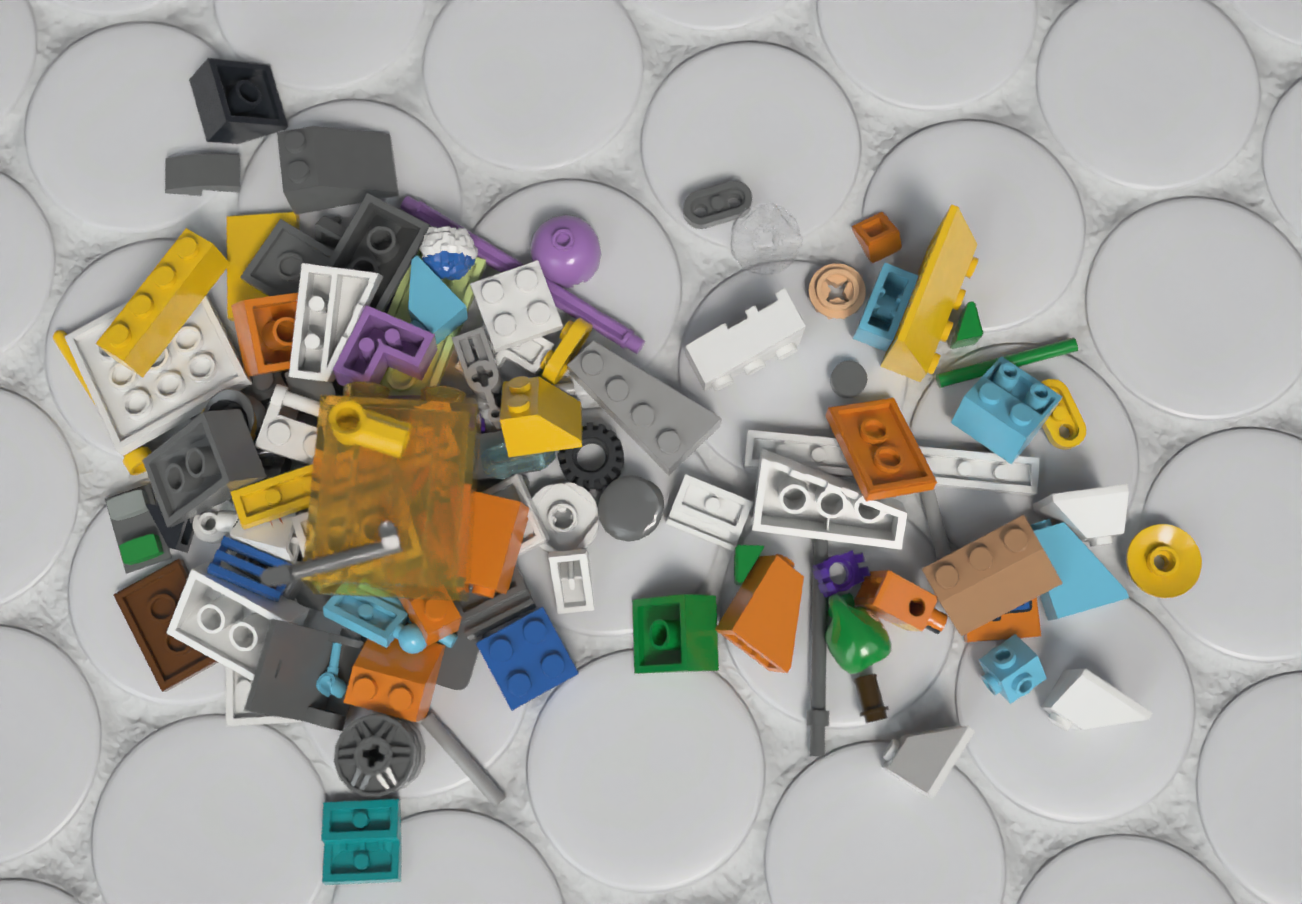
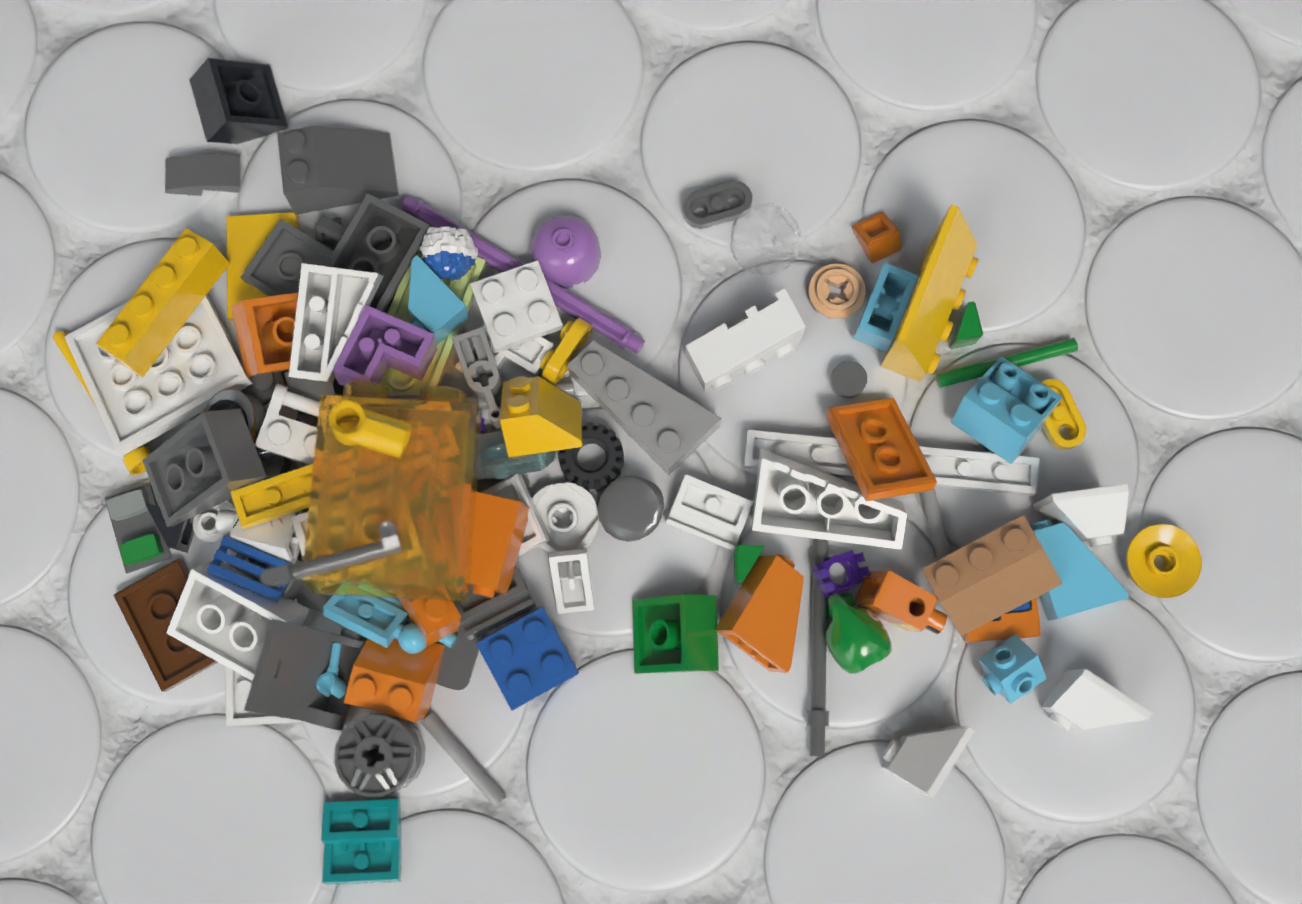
(870, 698): dark brown pin -> none

